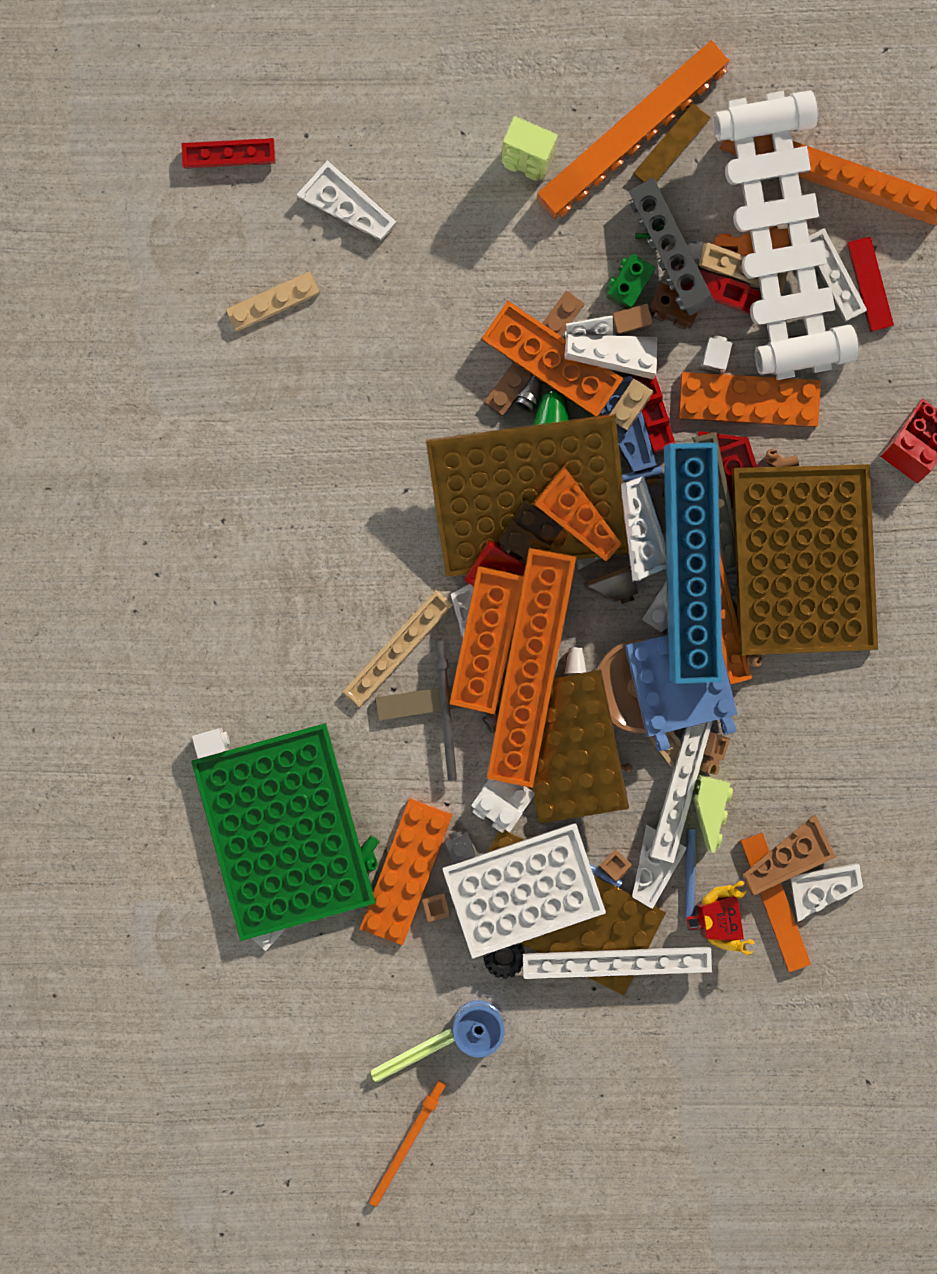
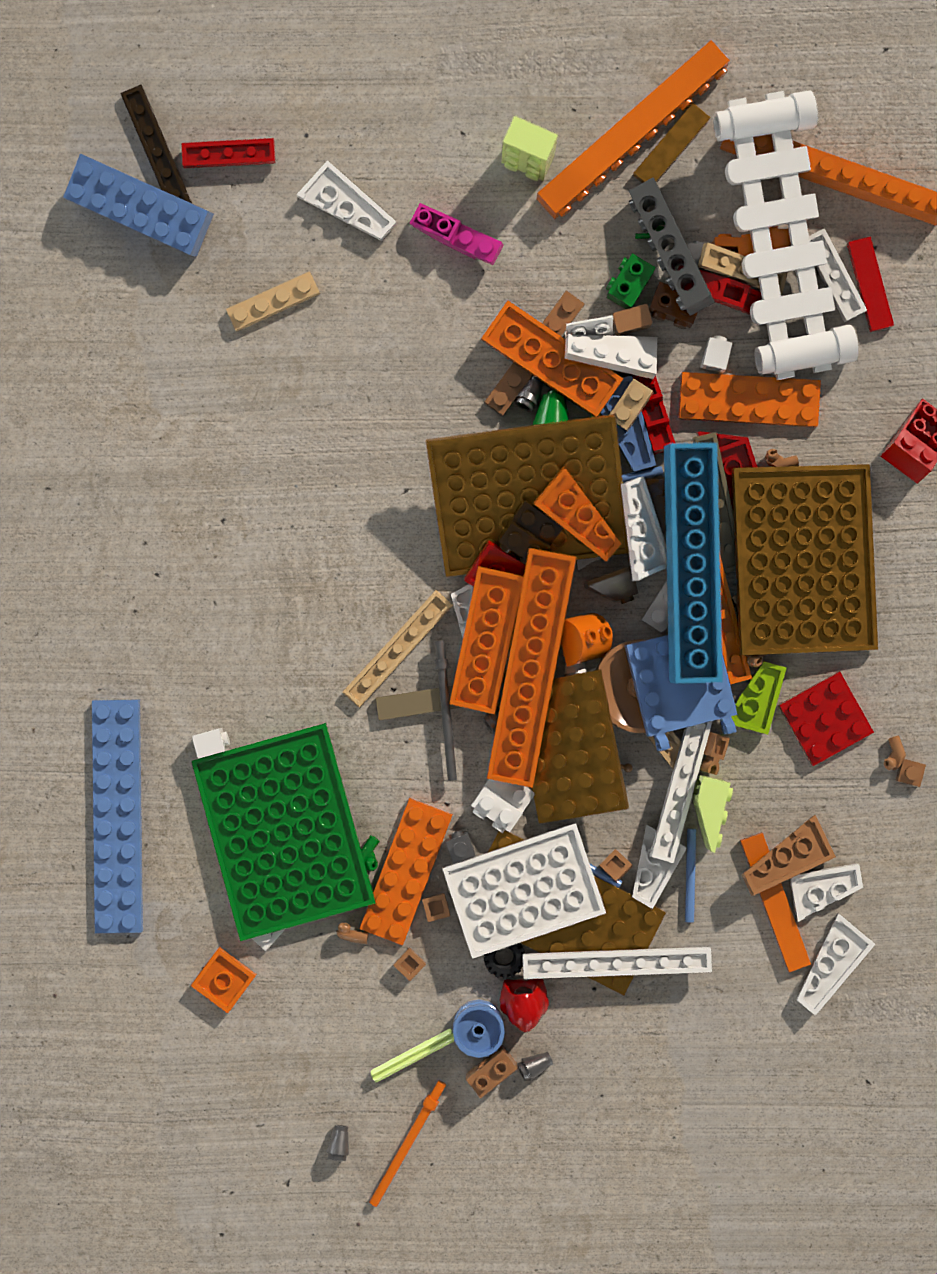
(117, 816): none -> medium blue plate
(138, 205): none -> medium blue brick
(154, 142): none -> dark brown tile
(223, 980): none -> orange plate
(339, 1143): none -> flat silver cone
(351, 935): none -> medium nougat arm
(409, 964): none -> medium nougat plate
(456, 235): none -> dark pink slope
(491, 1071): none -> medium nougat brick
(524, 1009): none -> red piece
(534, 1065): none -> flat silver cone
(585, 638): none -> orange brick
(721, 919): torso -> none
(759, 699): none -> lime wing
(826, 718): none -> red plate
(834, 963): none -> white wing
(897, 755): none -> medium nougat arm
(911, 772): none -> medium nougat plate

